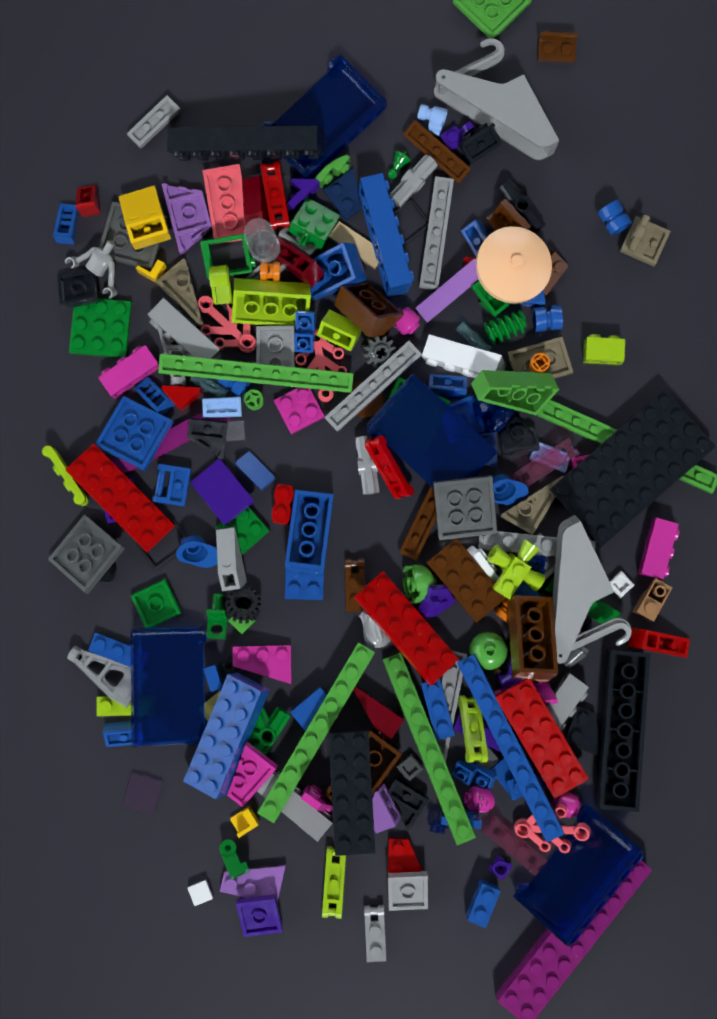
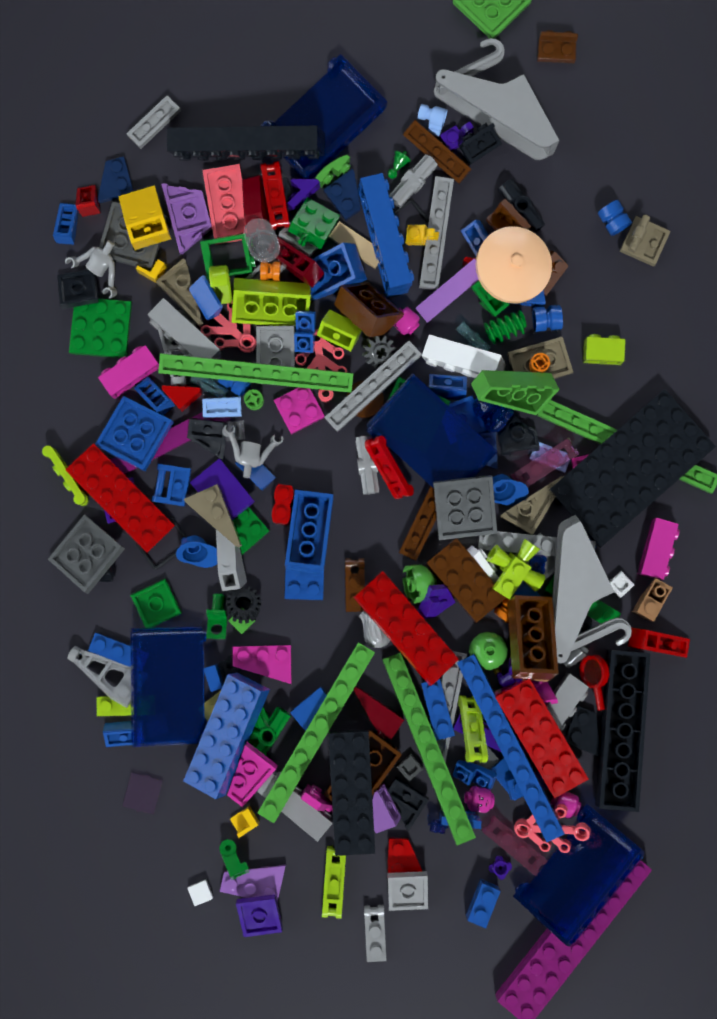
(115, 180): none -> dark blue wing
(206, 298): none -> slope
(213, 508): none -> dark tan wing
(250, 452): none -> light grey piece
(419, 234): none -> yellow plate
(595, 675): none -> red piece

